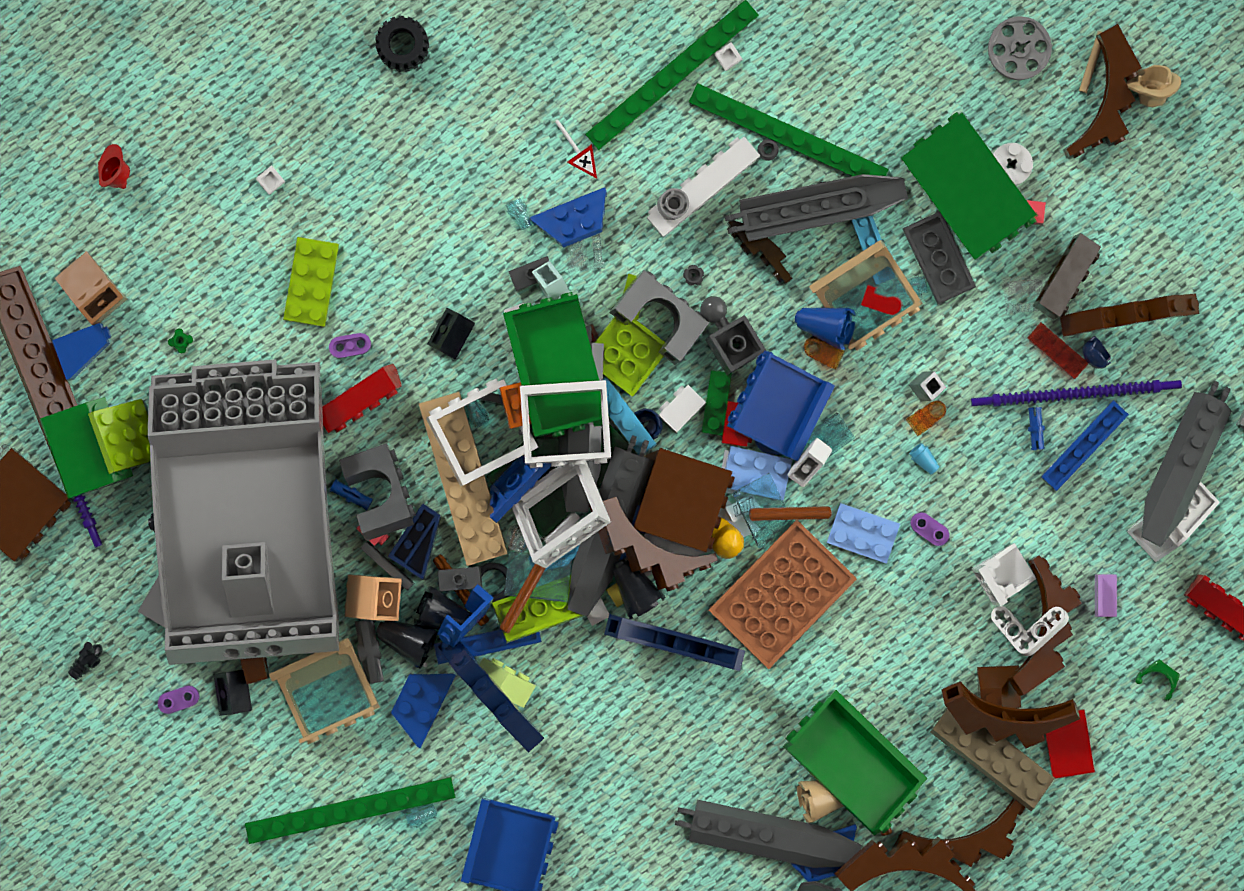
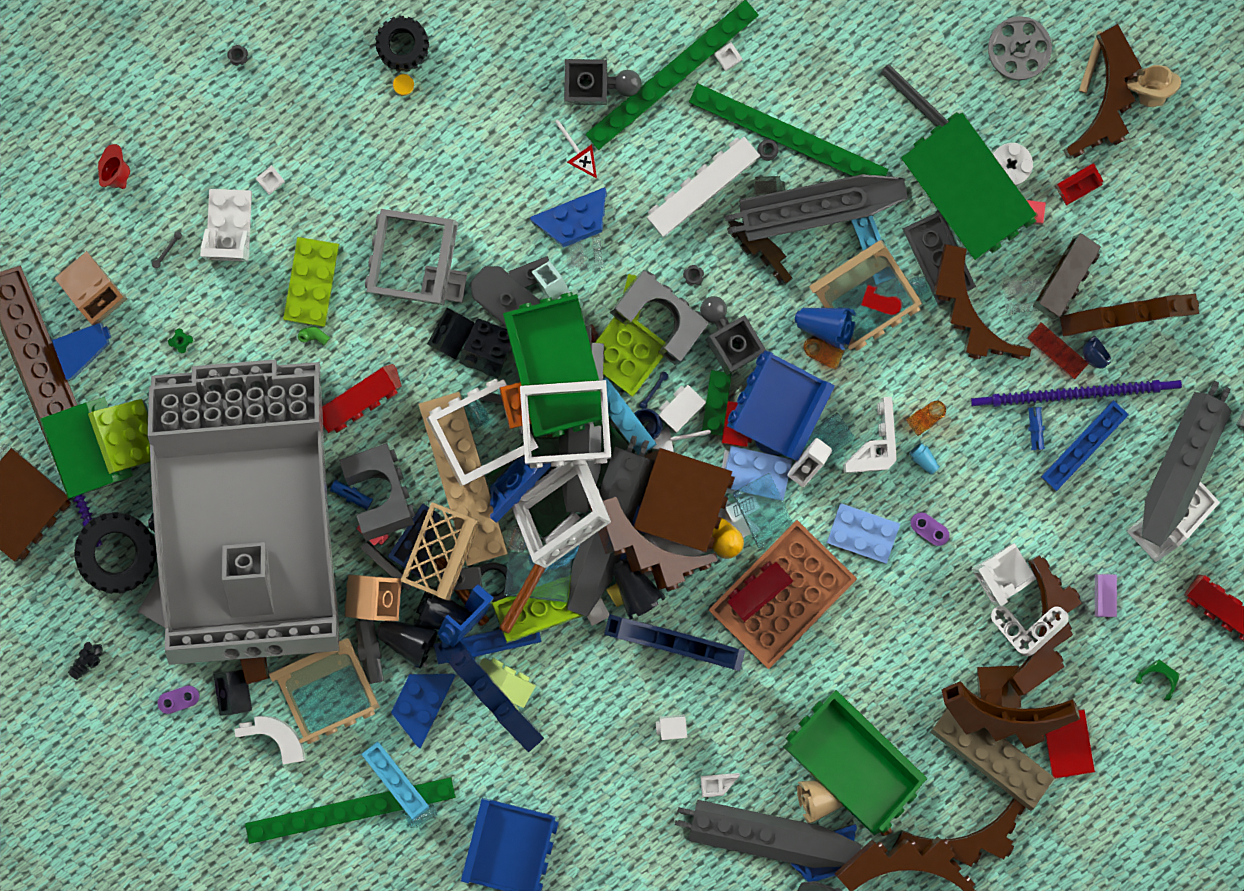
(121, 581): none -> black tyre
(156, 263): none -> dark grey hinge
(228, 226): none -> white bracket
(237, 49): none -> dark grey plate
(280, 731): none -> white arch
(313, 333): none -> bright green arm
(350, 345): medium lavender plate -> none
(395, 781): none -> medium azure plate
(403, 84): none -> yellow tile
(444, 261): none -> light grey window
(455, 286): none -> light grey plate
(457, 558): none -> tan fence
(486, 348): none -> black bracket
(499, 292): none -> dark grey shield
(519, 213): clear light blue cone -> none
(626, 82): none -> dark grey brick
(663, 376): none -> dark blue hinge
(665, 440): none -> white piece
(671, 727): none -> white brick
(680, 197): light grey wheel -> none
(717, 784): none -> white tile
(759, 590): none -> dark red slope
(768, 185): none -> clear smoke brick
(790, 513): dark orange axle -> none
(866, 457): none -> white bracket
(913, 96): none -> dark grey axle
(927, 386): flat silver brick -> none
(951, 284): none -> reddish brown arch
(1079, 184): none -> red hinge

